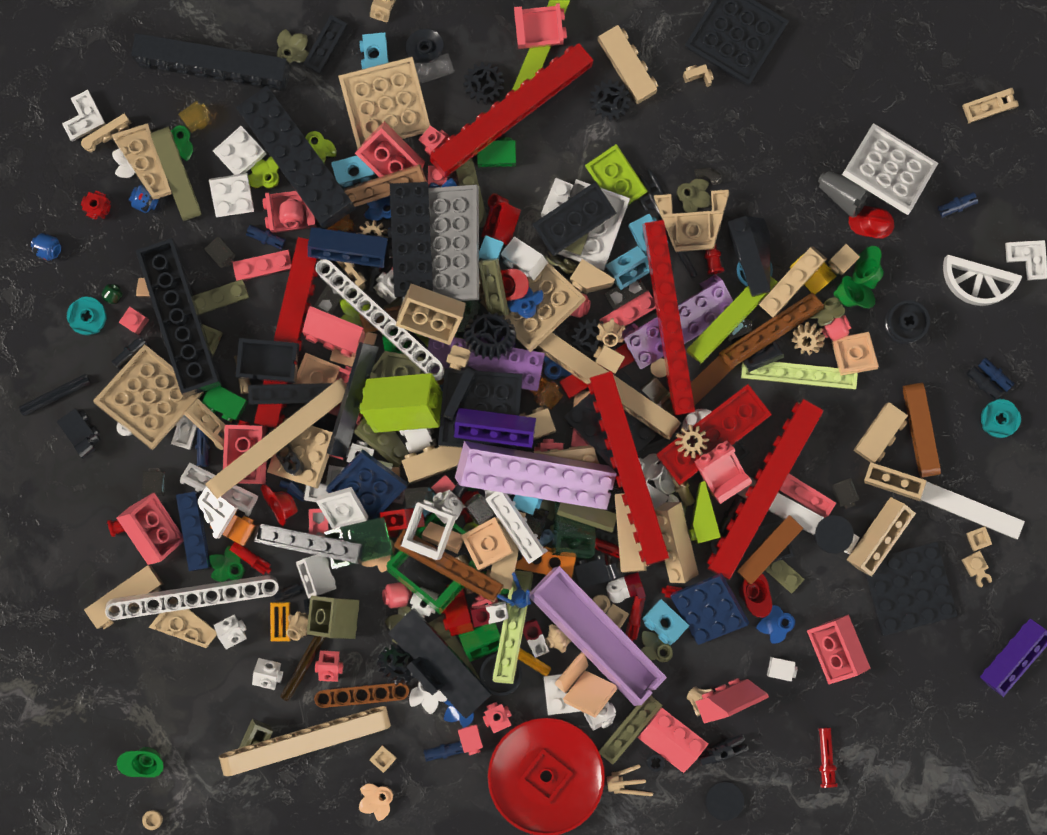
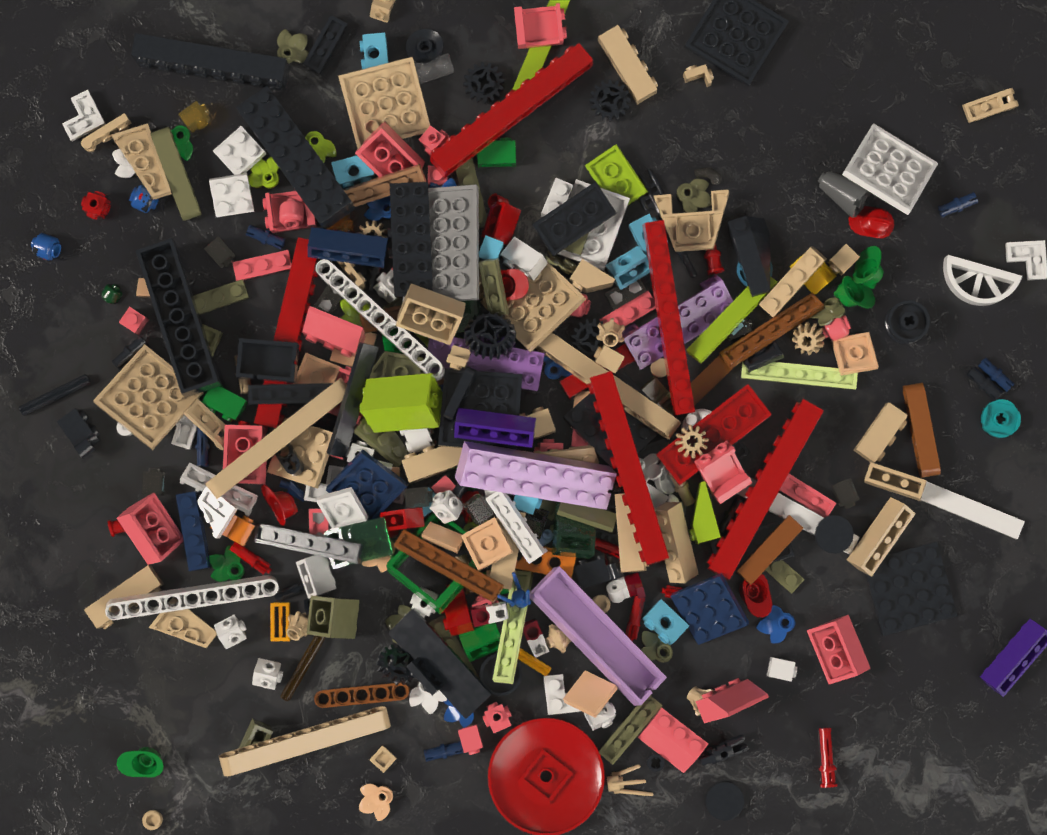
(80, 307): teal plate -> none
(329, 666): coral brick -> none
(396, 595): coral head -> none
(423, 549): white window -> none
(527, 305): blue plate -> none
(549, 395): clear orange brick -> none
(572, 673): light nougat slope -> none
(617, 615): tan tile -> none
(976, 565): tan plate -> none
(979, 538): tan tile -> none

